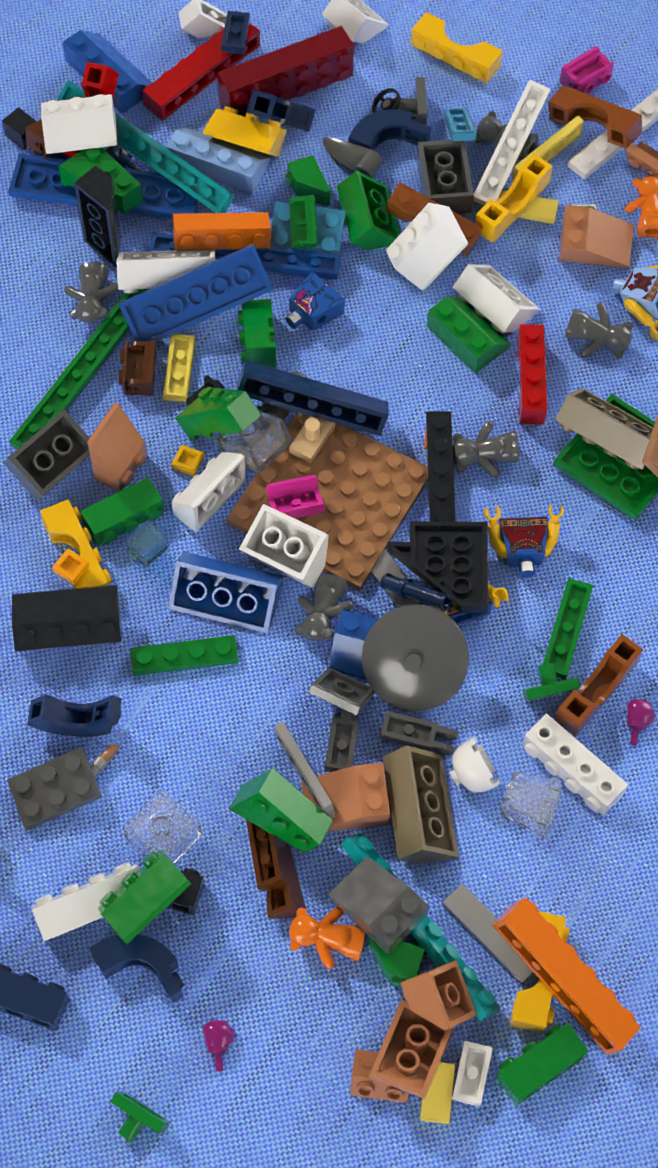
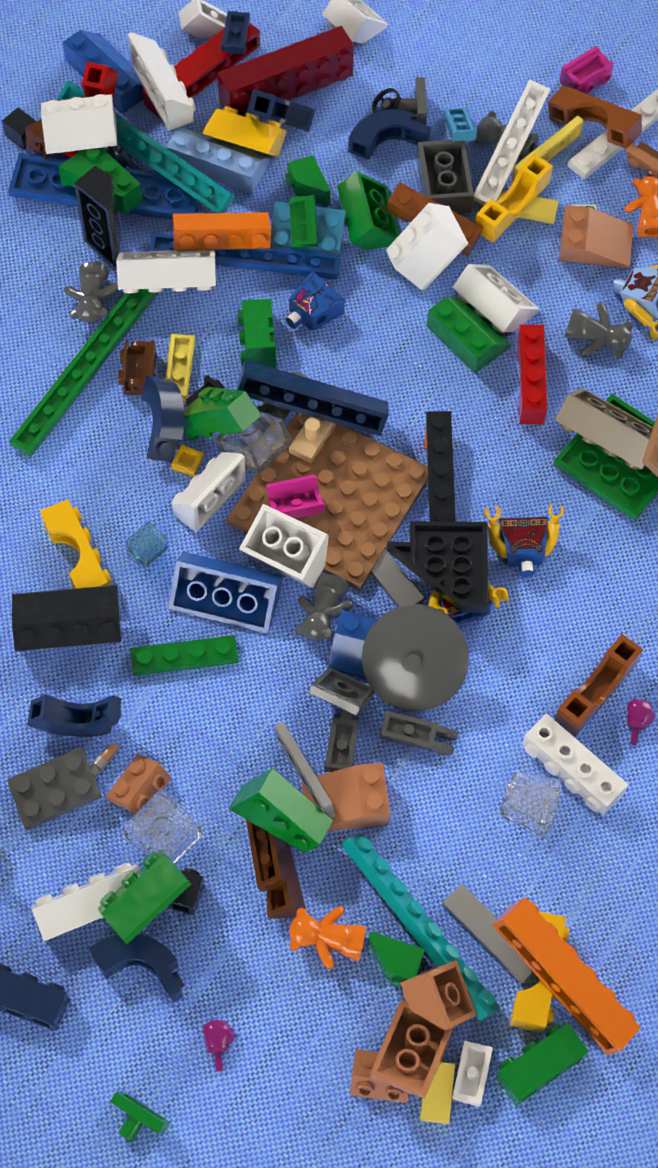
(49, 455): dark grey brick -> none
(70, 566): light orange plate -> none
(116, 449): nougat slope -> none
(122, 511): green brick -> none
(138, 784): none -> nougat bracket
(160, 82): none -> white slope
(167, 414): none -> dark blue arch
(196, 295): blue plate -> none
(354, 156): dark grey piece -> none
(379, 904): dark grey slope -> none
(408, 589): dark blue pin -> none
(420, 806): dark tan slope -> none
(473, 767): white cylinder -> none
(476, 60): yellow arch -> none
(498, 448): dark grey piece -> none
(549, 684): green tile -> none
(568, 626): green plate -> none

